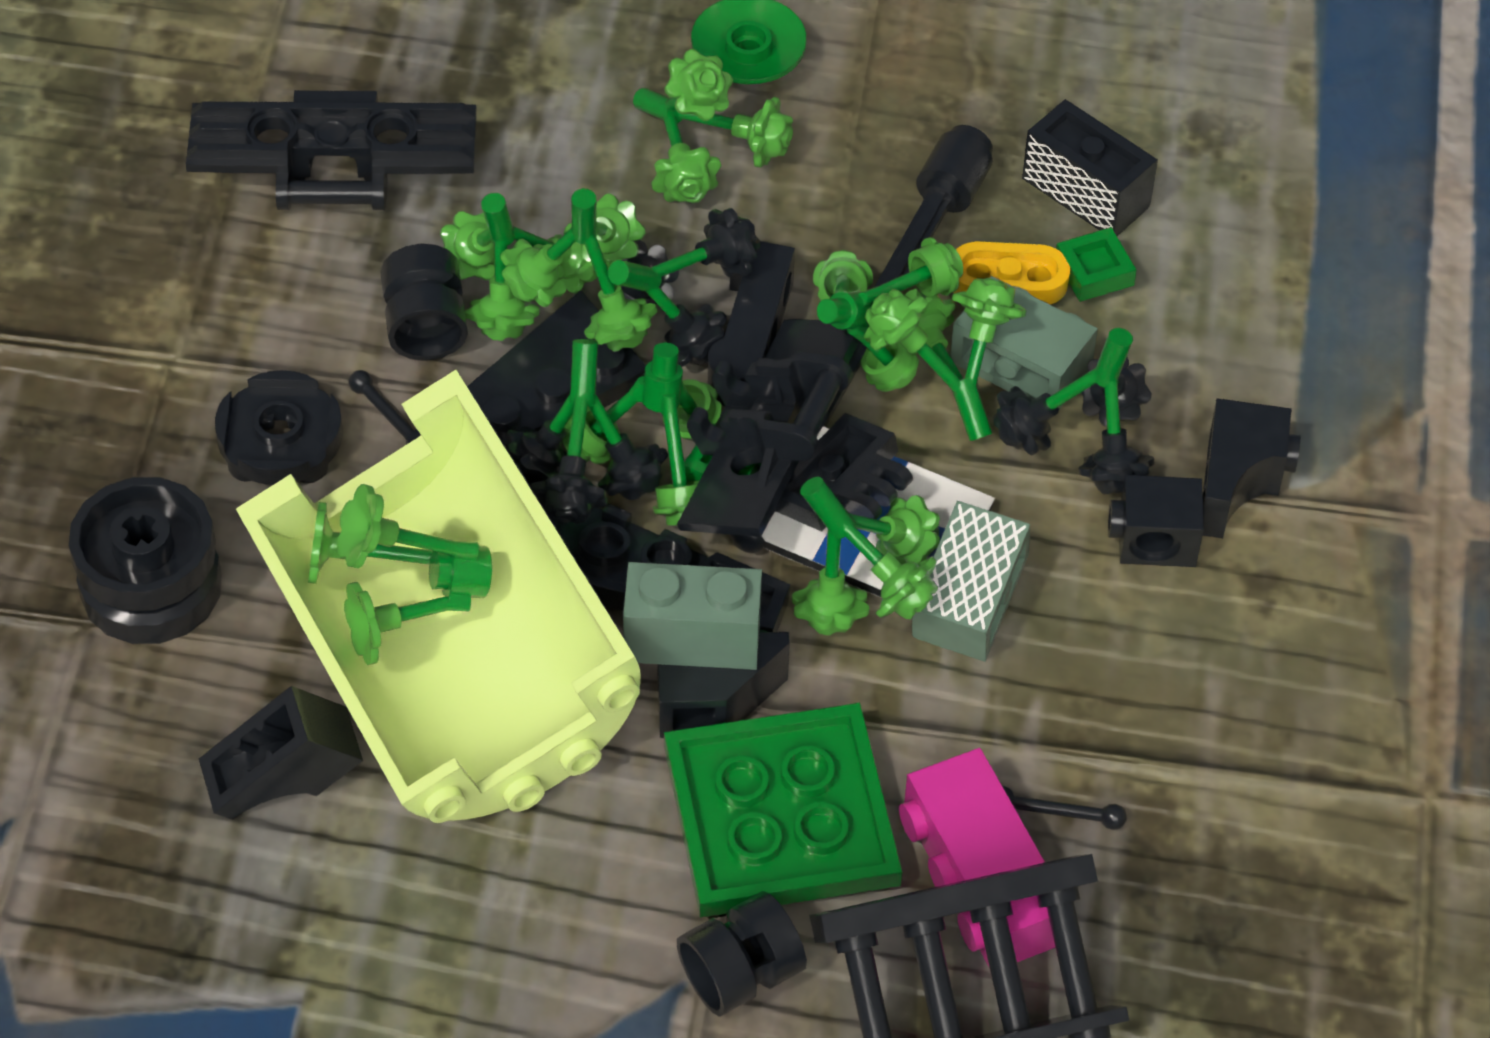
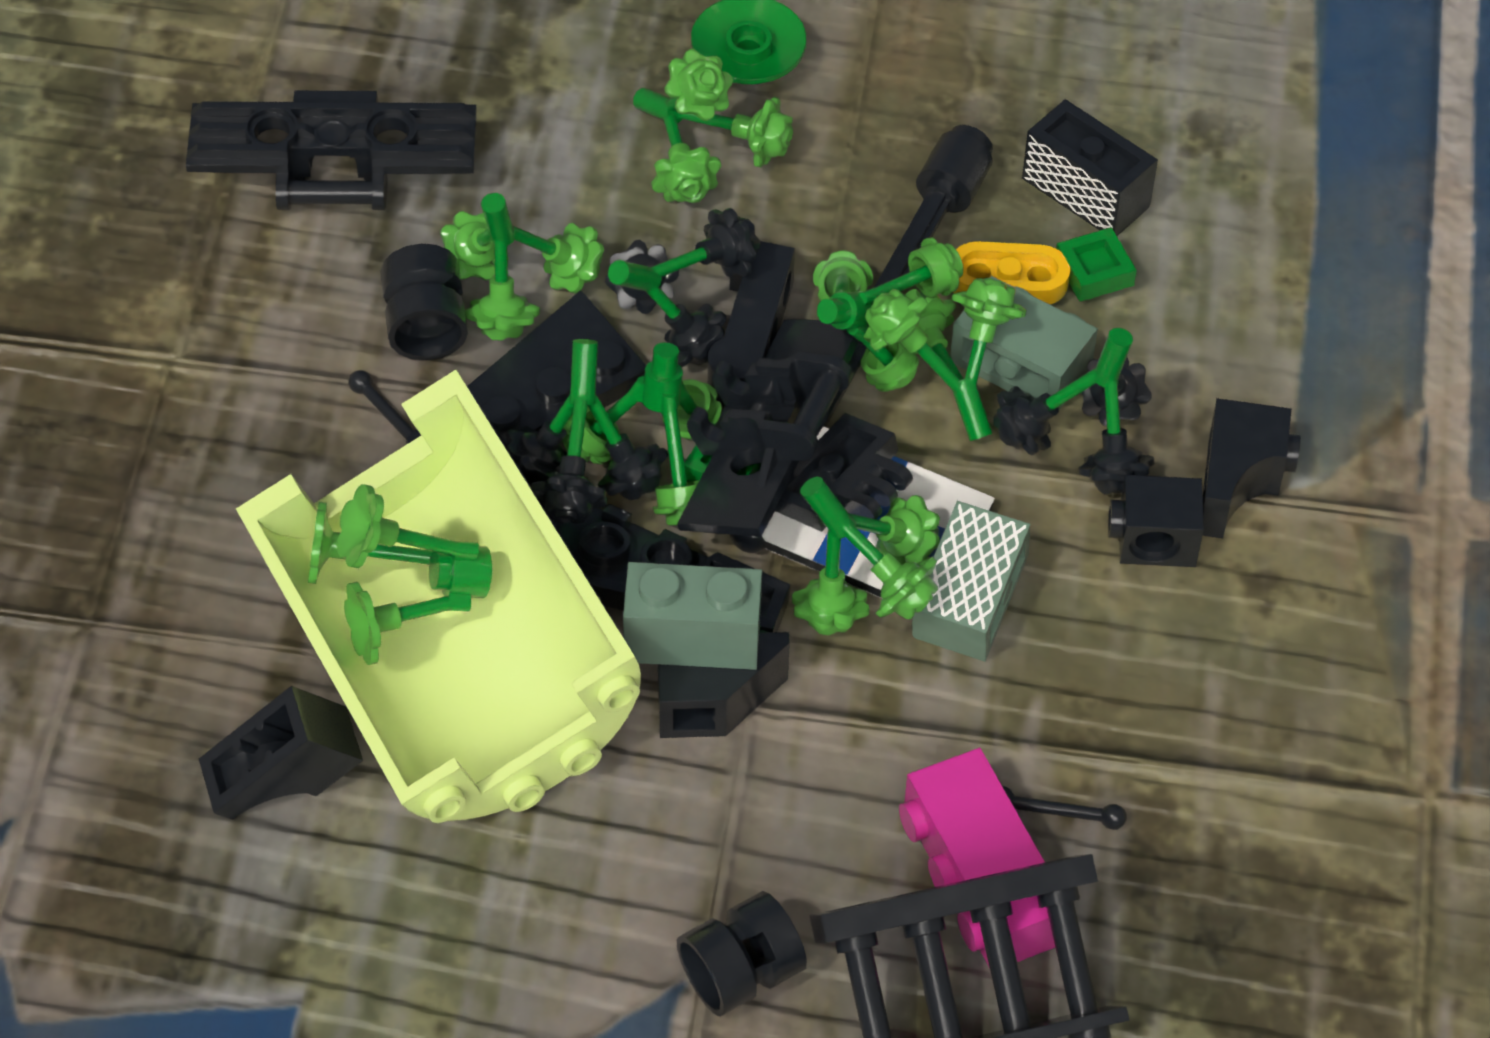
(145, 560): black wheel -> none
(271, 457): black plate -> none
(605, 235): bright green plant -> none
(781, 808): green plate -> none

